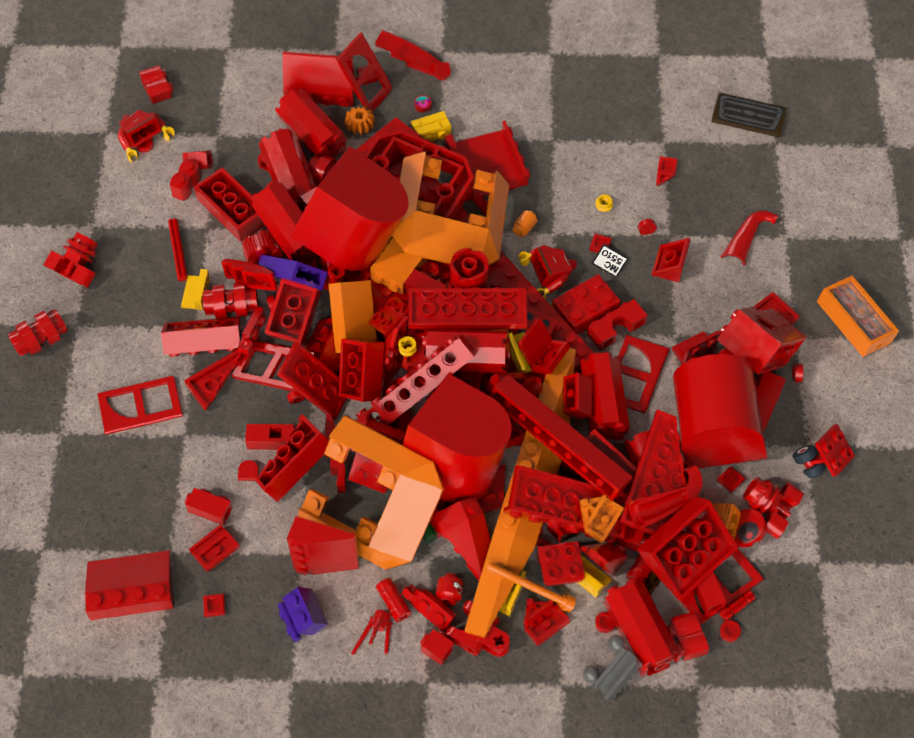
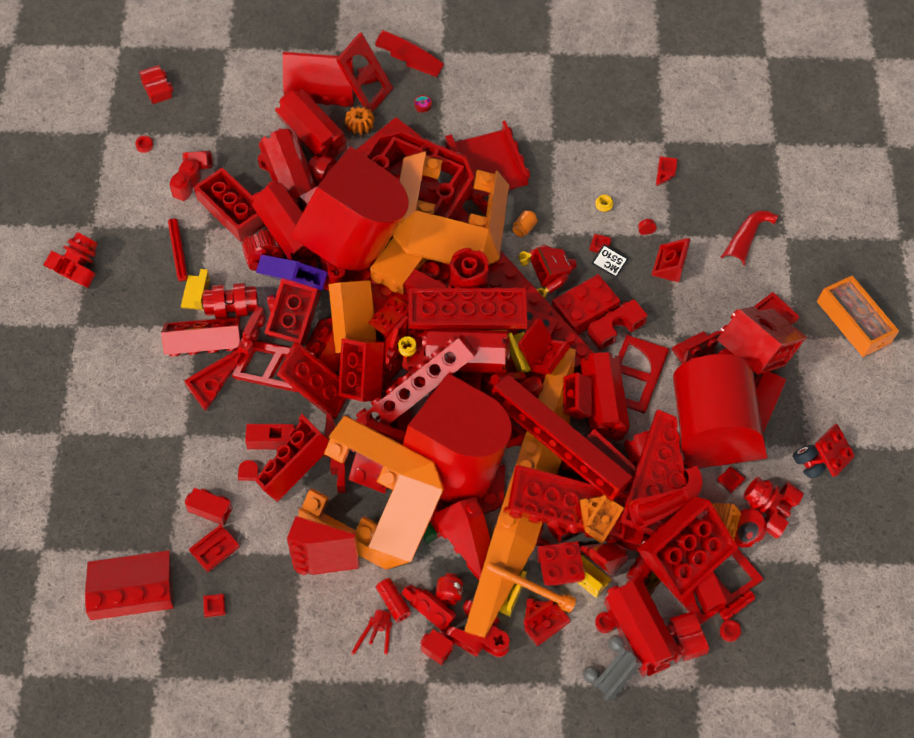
(44, 328): red piece -> none
(115, 423): red window -> none
(138, 128): red torso -> none
(249, 273): red slope -> none
(295, 397): red tile -> none
(301, 613): dark purple brick -> none
(432, 126): yellow brick -> none
(441, 70): red tile -> none
(749, 115): tile -> none
(797, 372): red tile -> none

